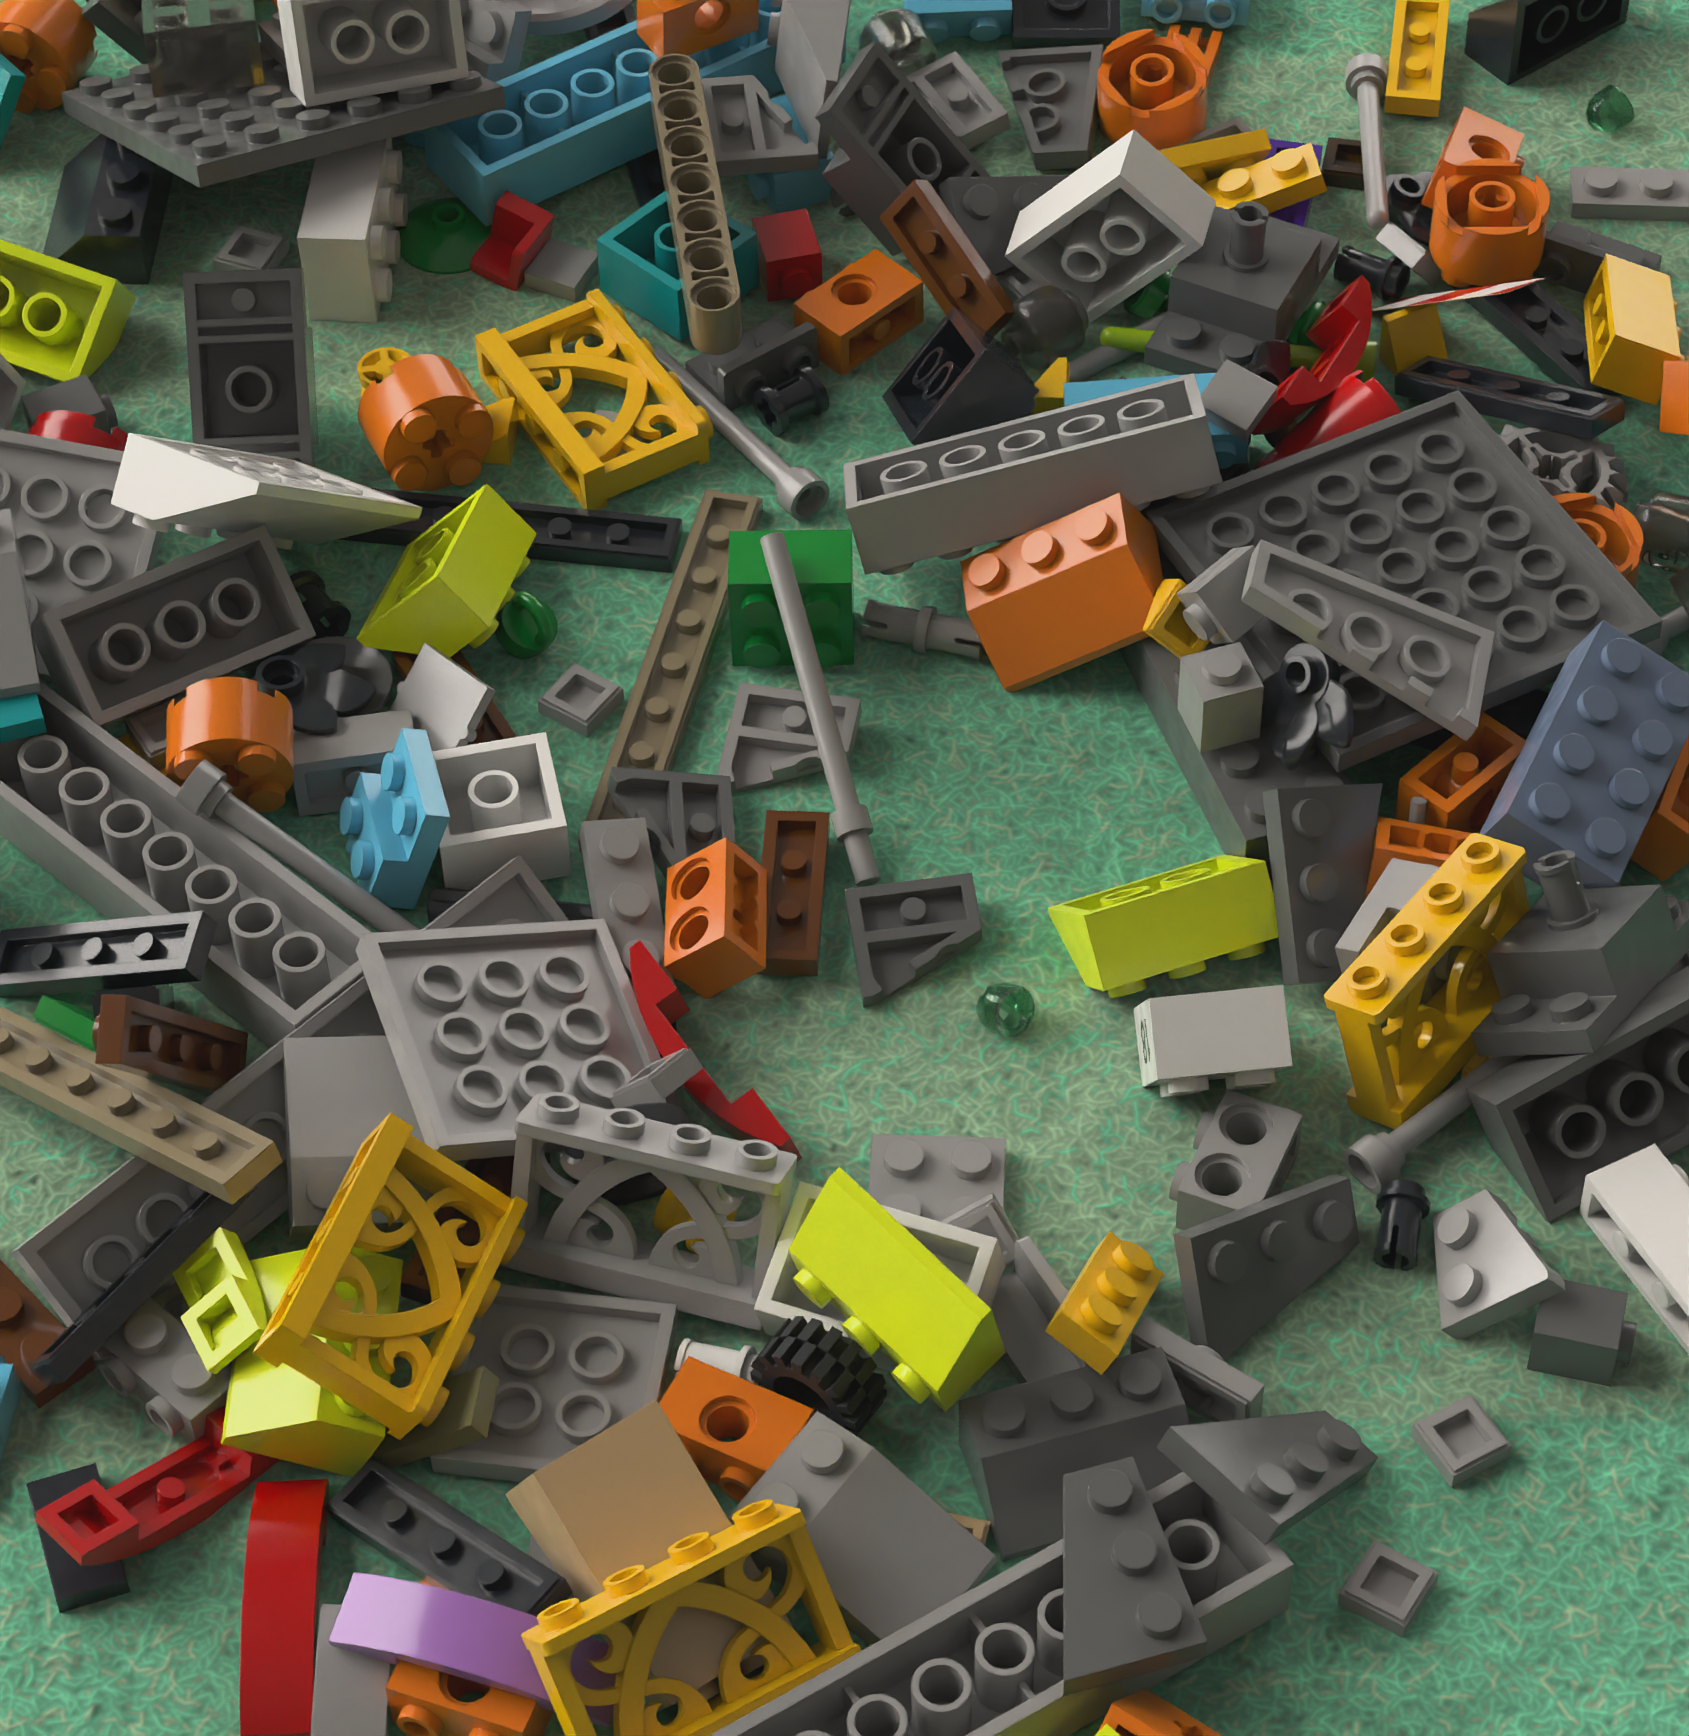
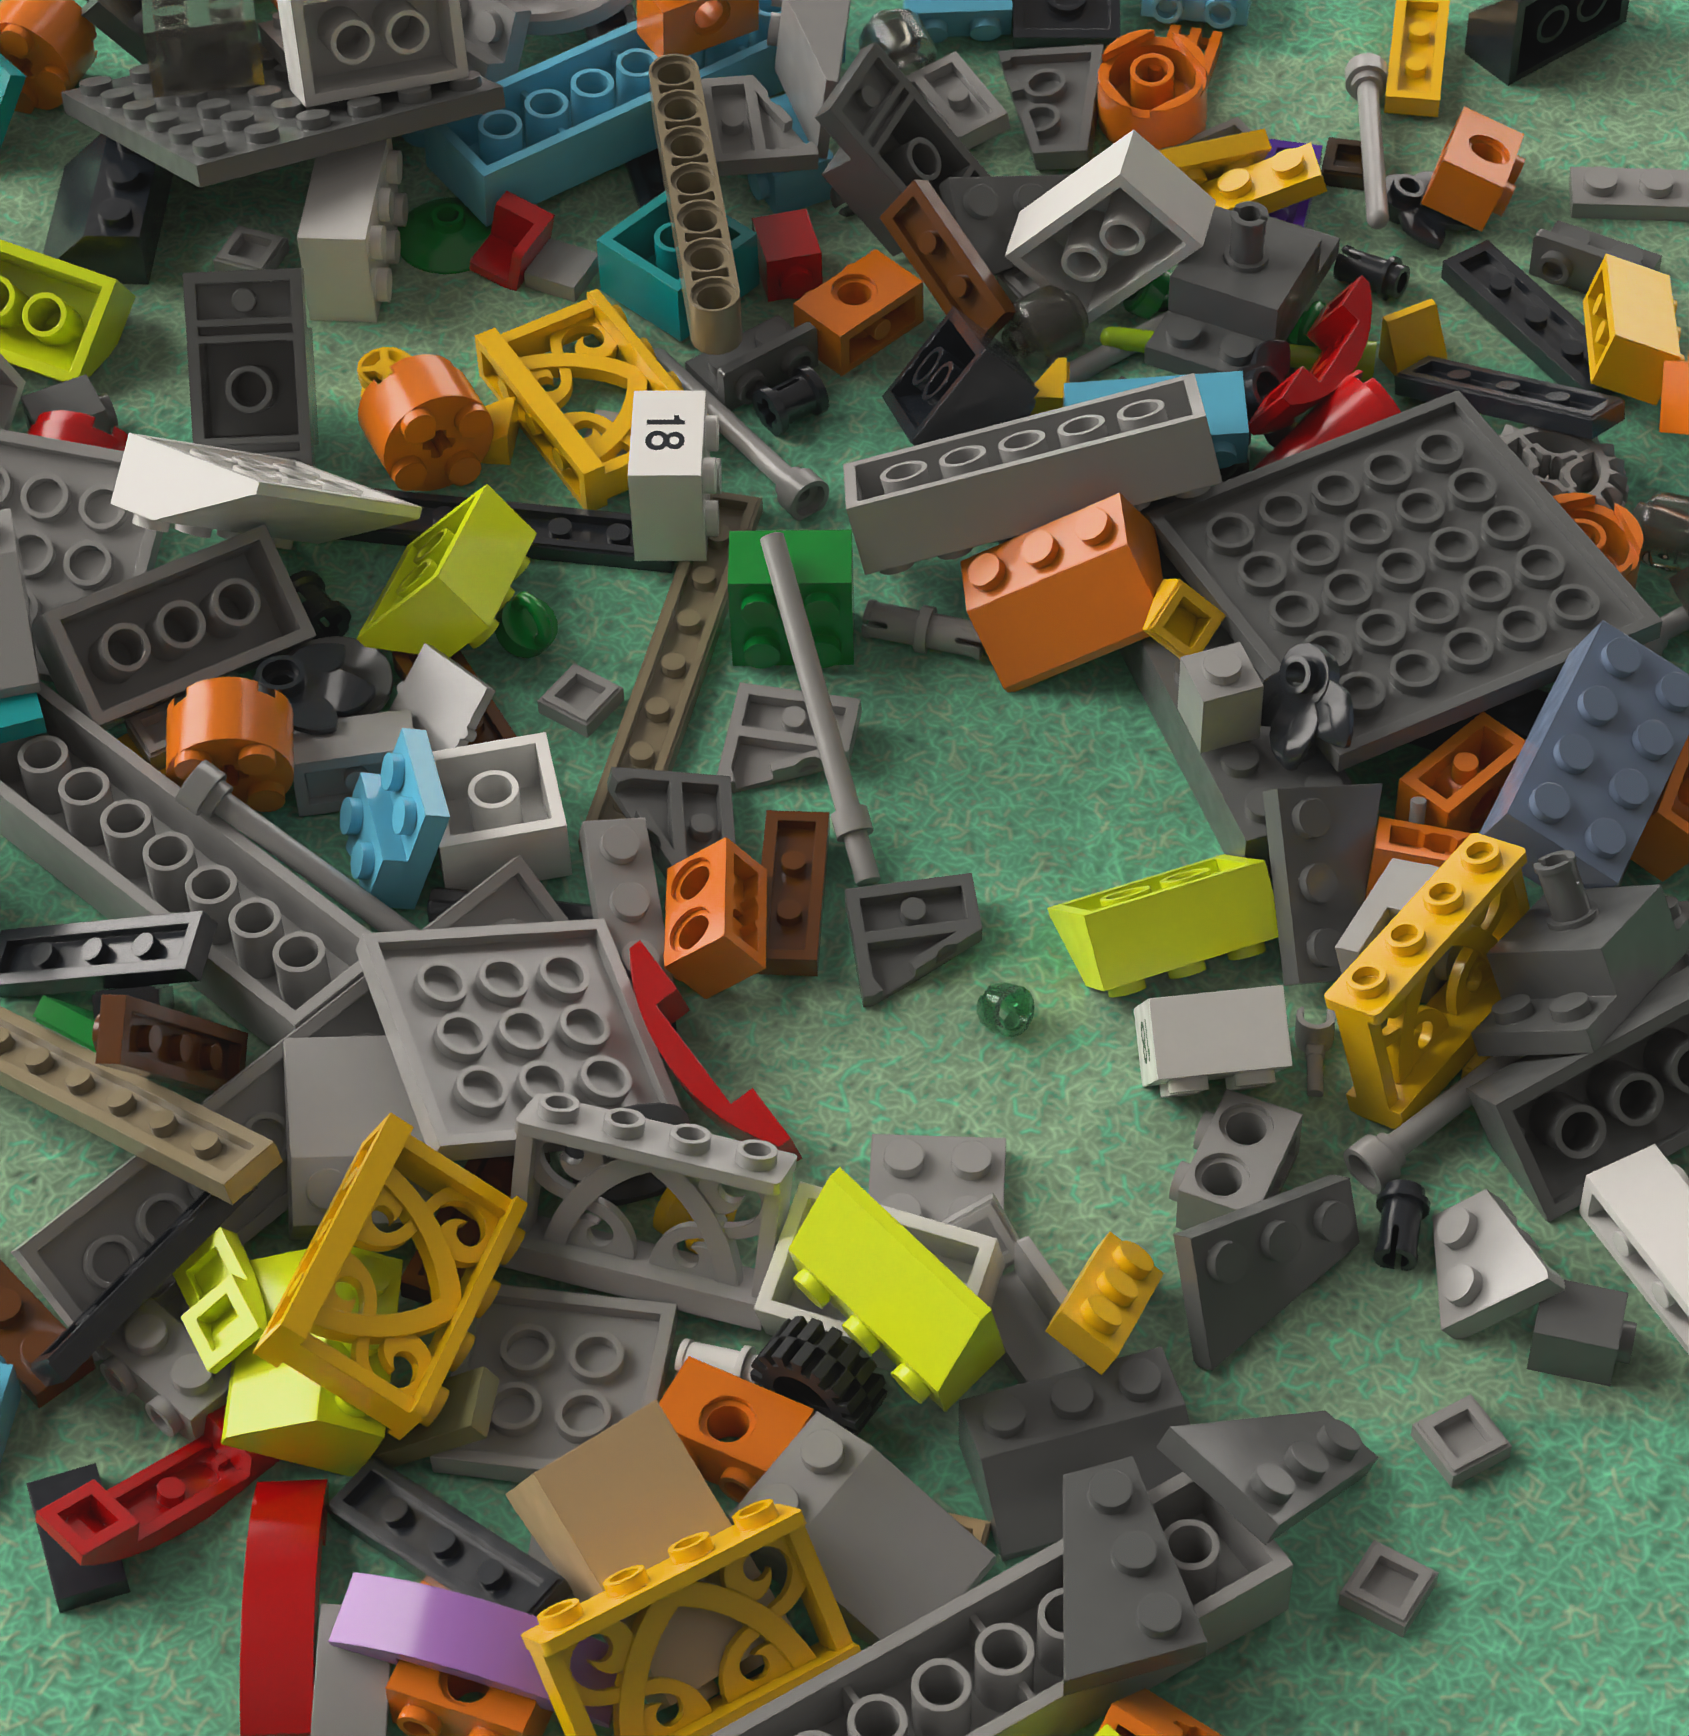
(657, 1079): light grey tile -> none
(673, 475): none -> white brick
(1202, 1375): light grey plate -> none
(1215, 601): light grey brick -> none
(1237, 399): light grey tile -> none
(1314, 1041): none -> light grey hand
(1387, 638): light grey wing -> none
(1410, 253): light grey tile -> none
(1456, 295): sticker -> none
(1488, 224): orange brick -> none
(1609, 110): clear green hinge -> none

